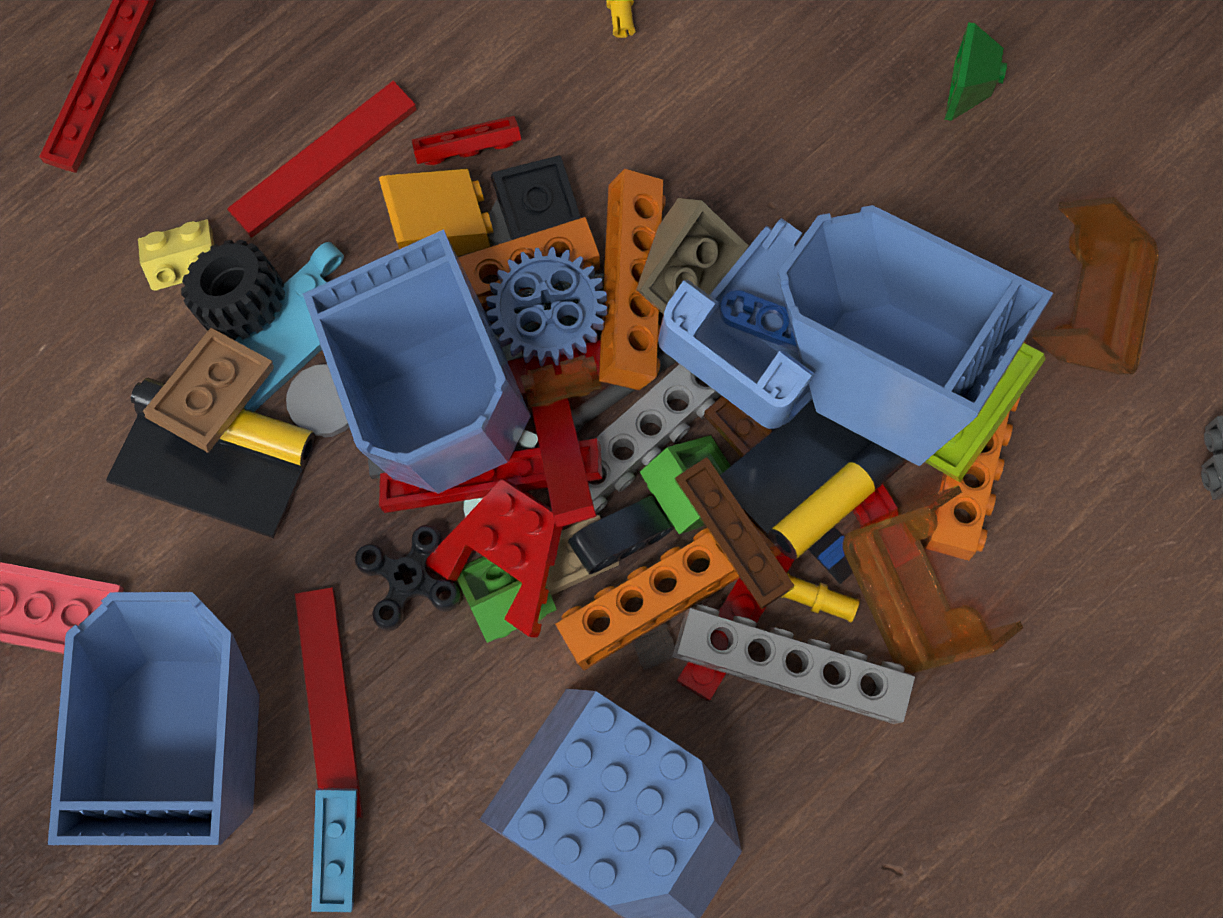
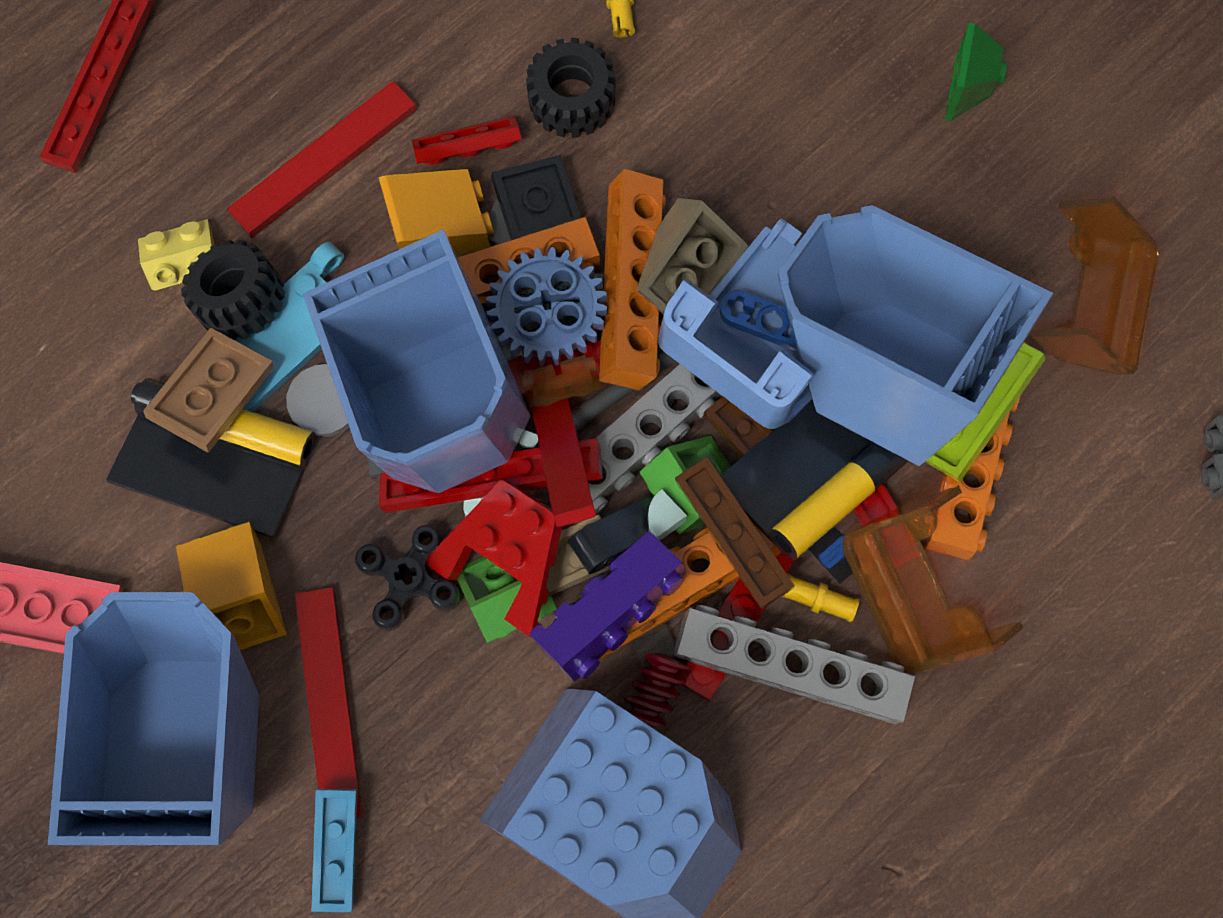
(233, 583): none -> light orange slope
(564, 63): none -> black tyre
(610, 607): none -> dark purple wedge
(656, 689): none -> dark red piece
(664, 515): none -> light aqua tile

